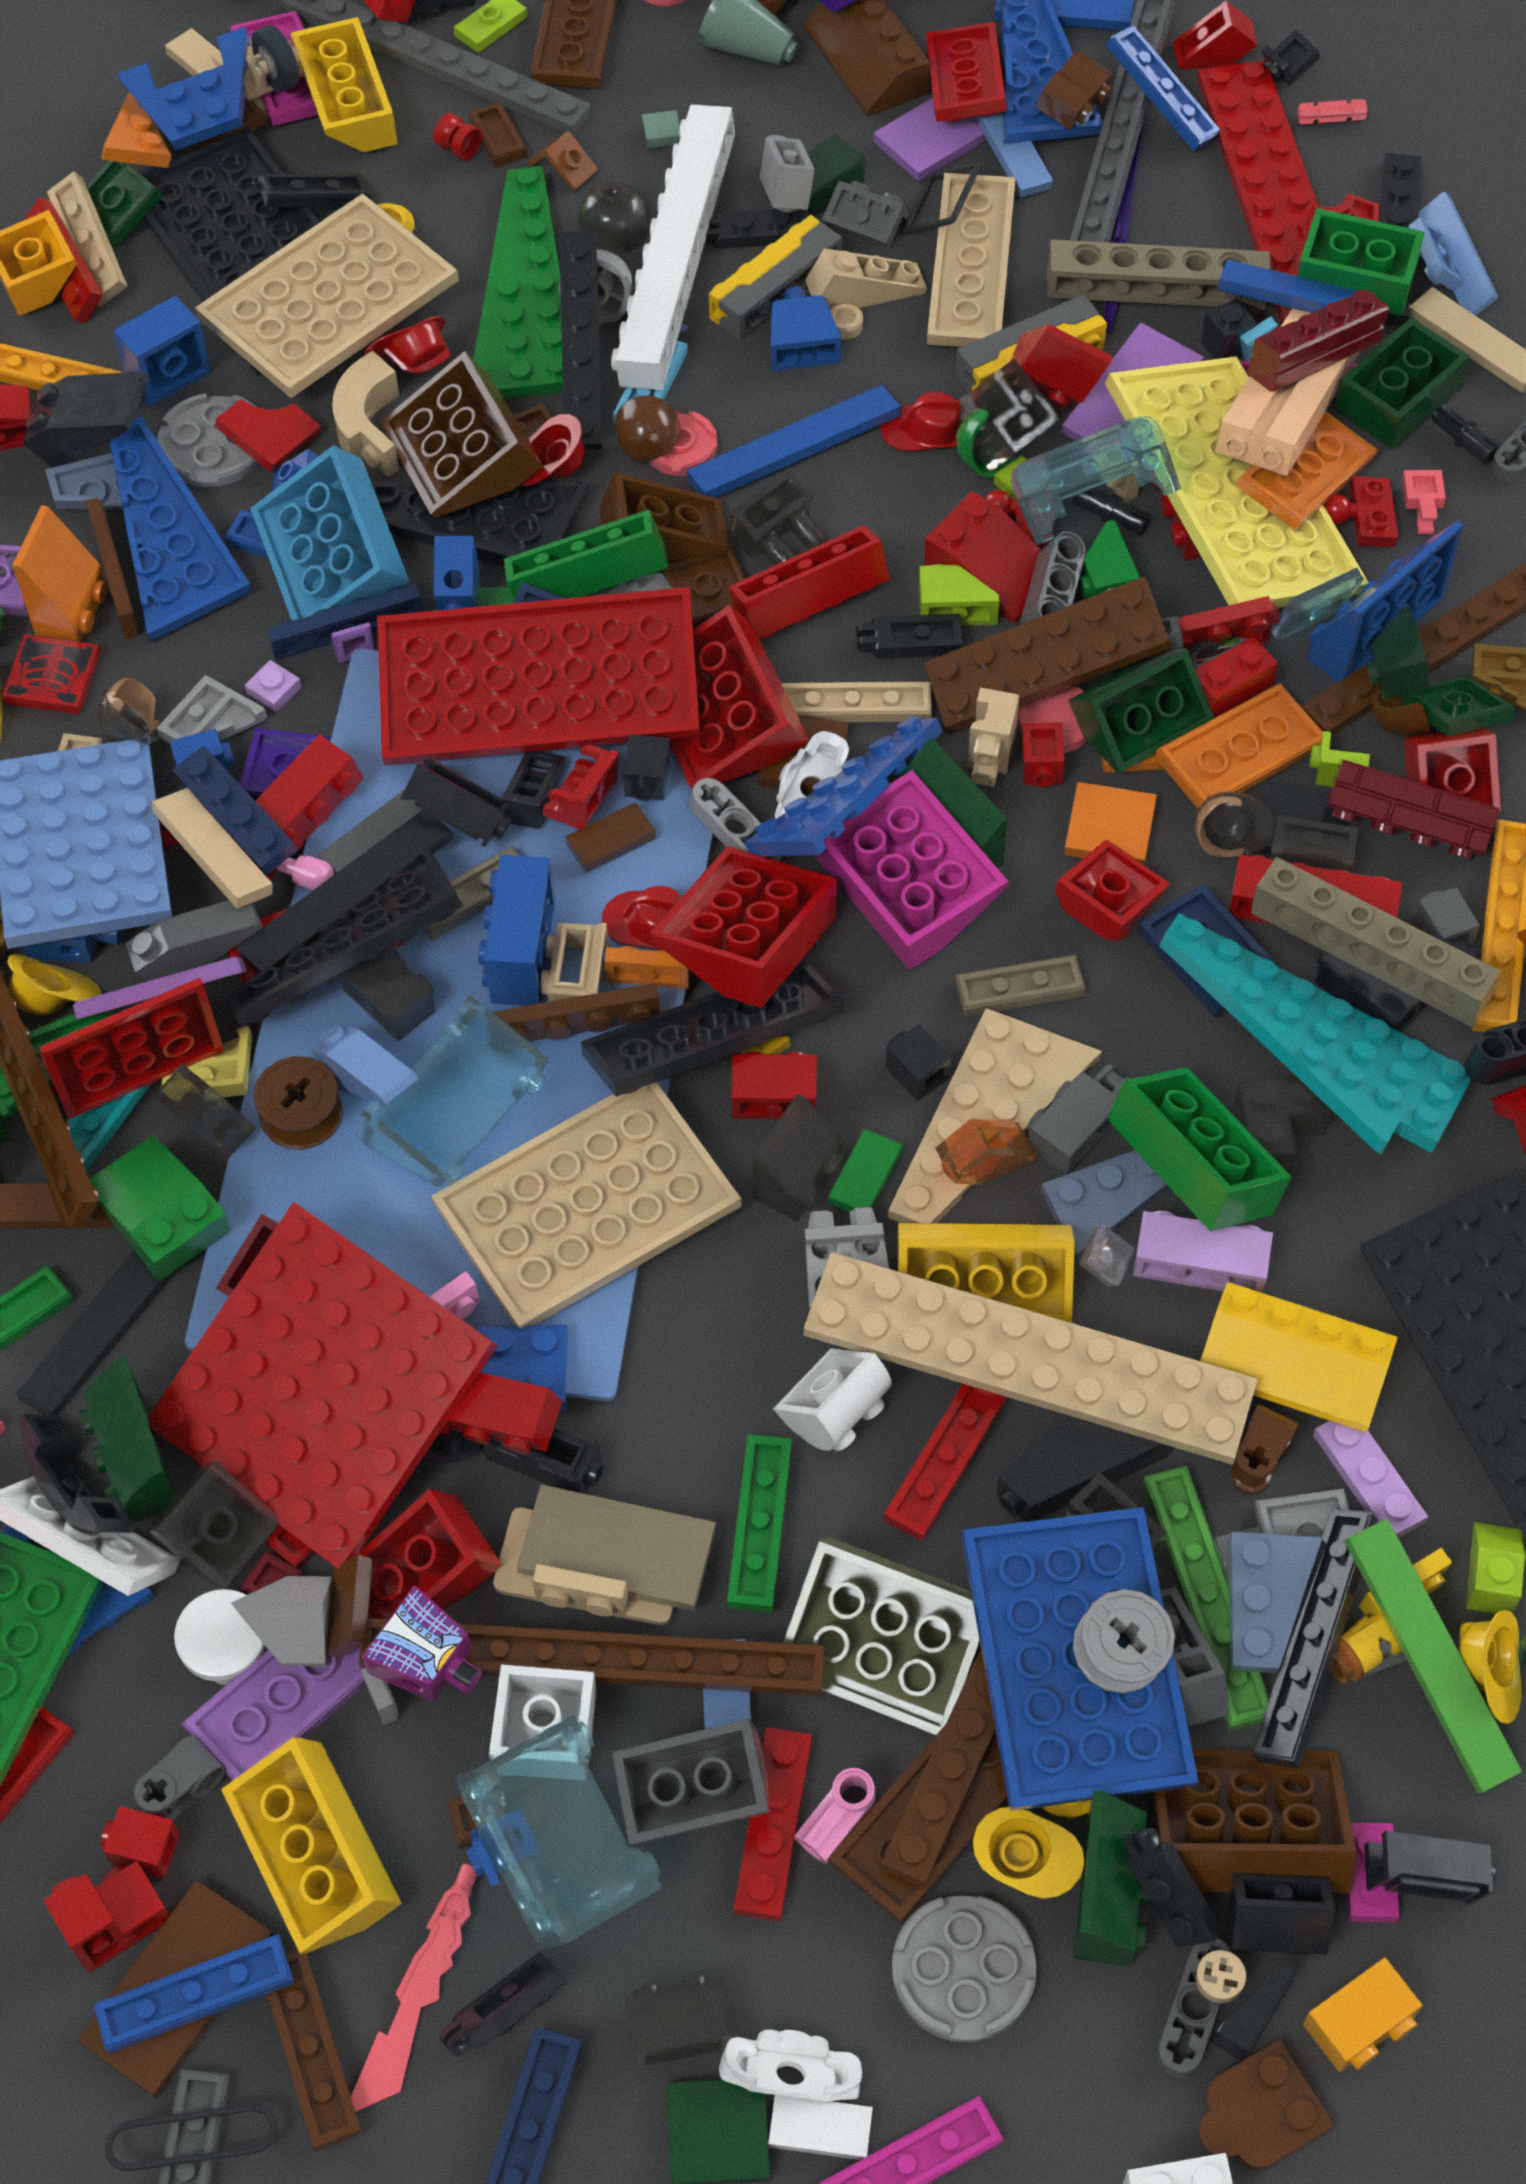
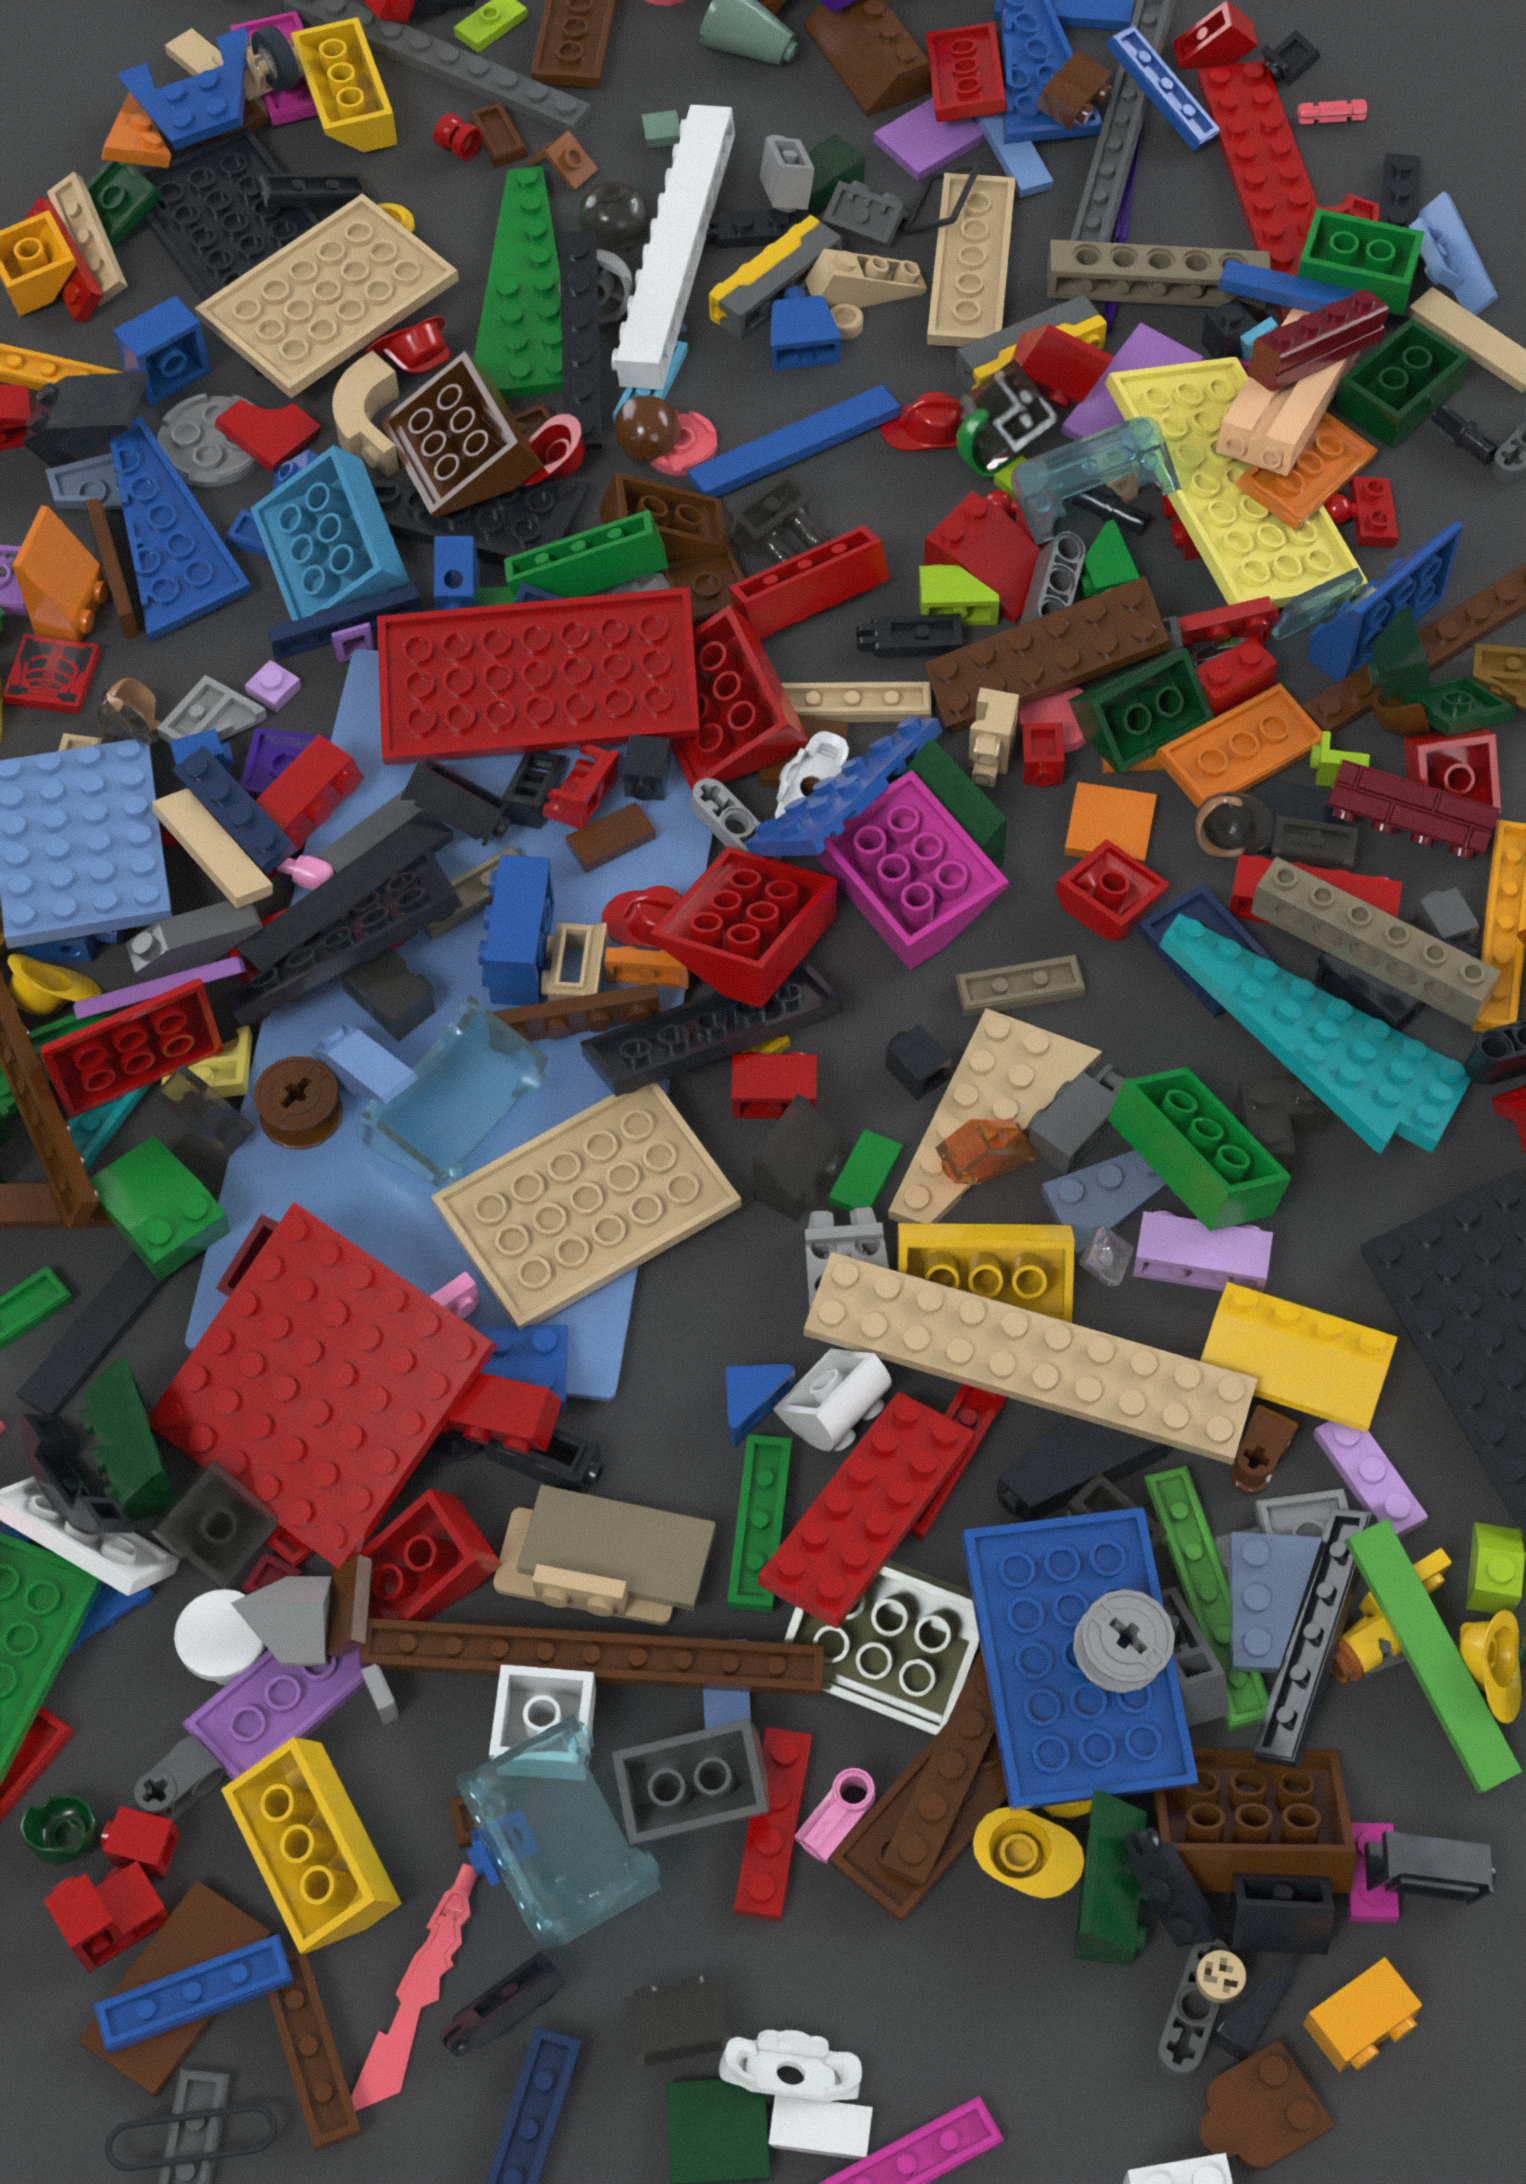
(59, 1829): none -> dark green hair
(422, 1650): torso -> none
(753, 1395): none -> blue slope
(866, 1510): none -> red plate
(964, 1968): light grey tile -> none
(1426, 493): coral plate -> none

